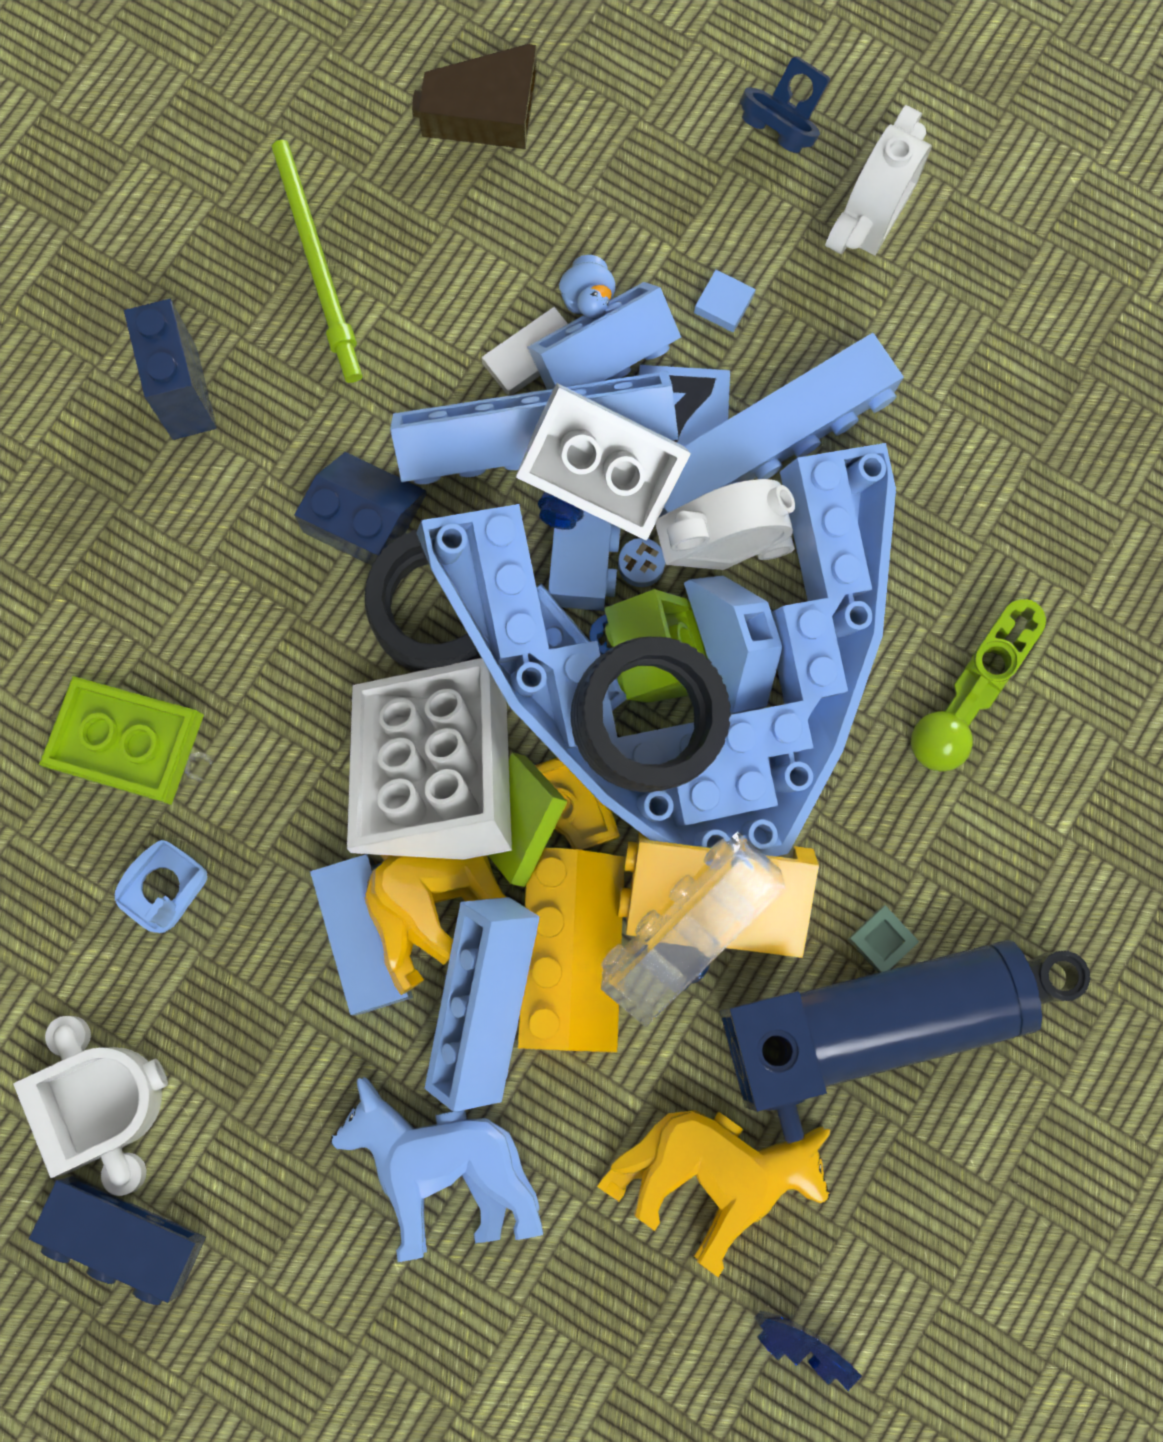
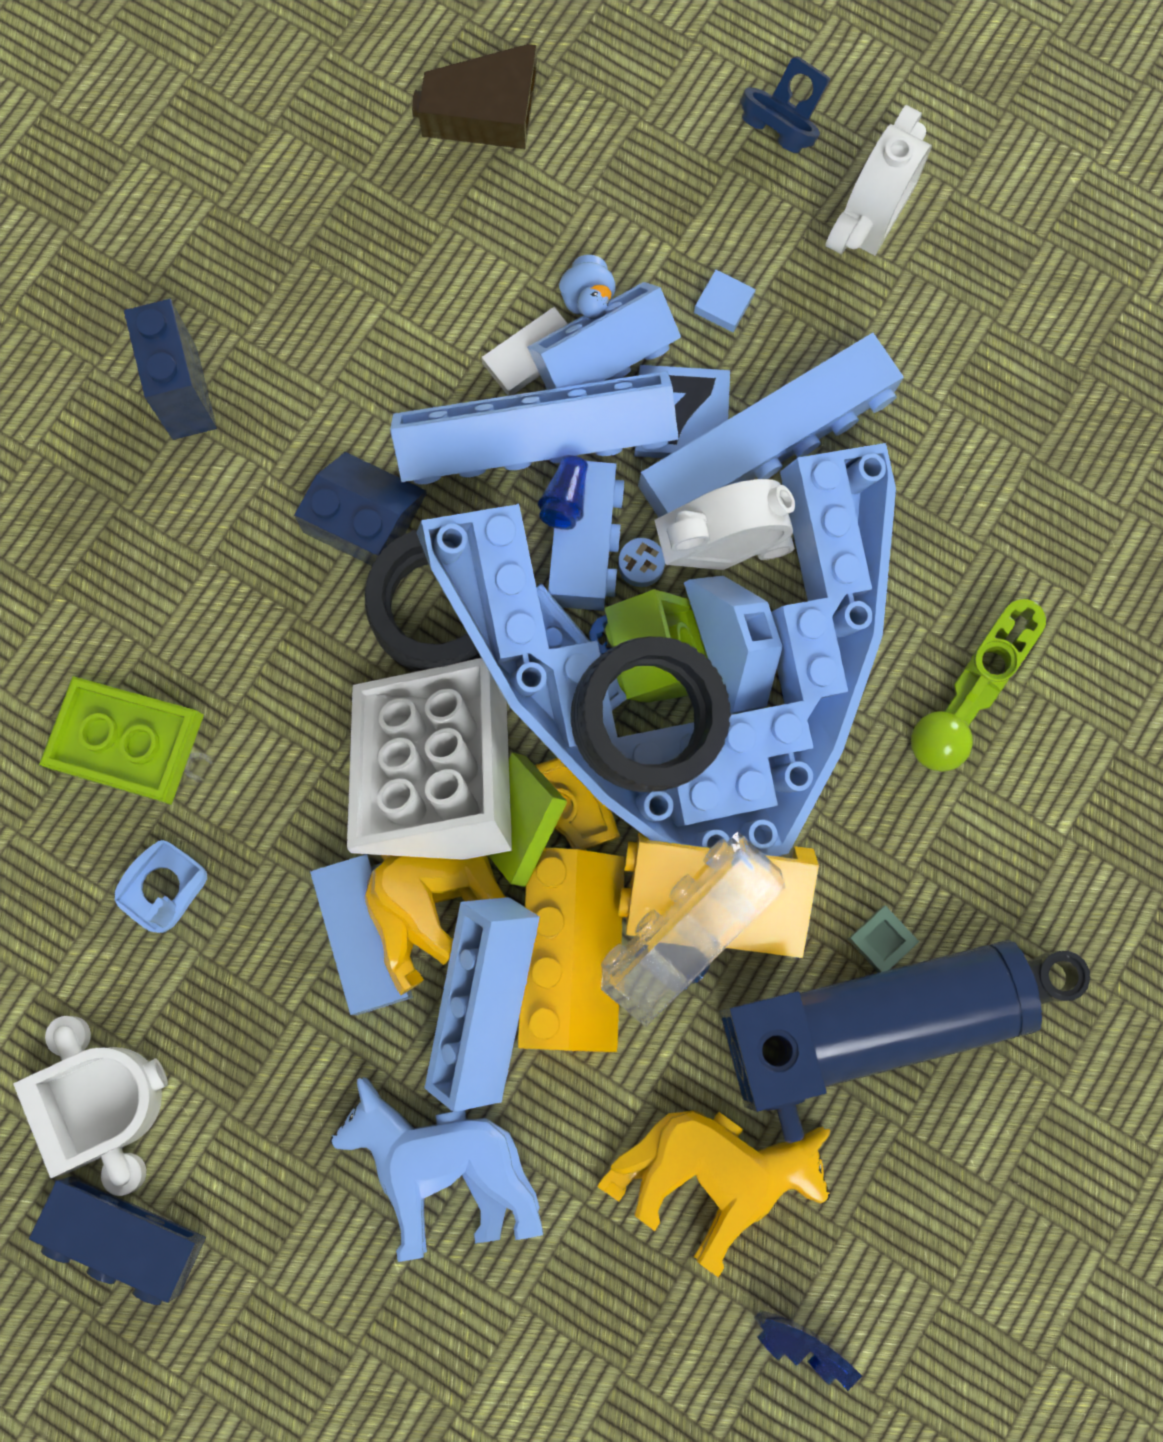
(340, 334): lime bar -> none
(602, 462): white slope -> none

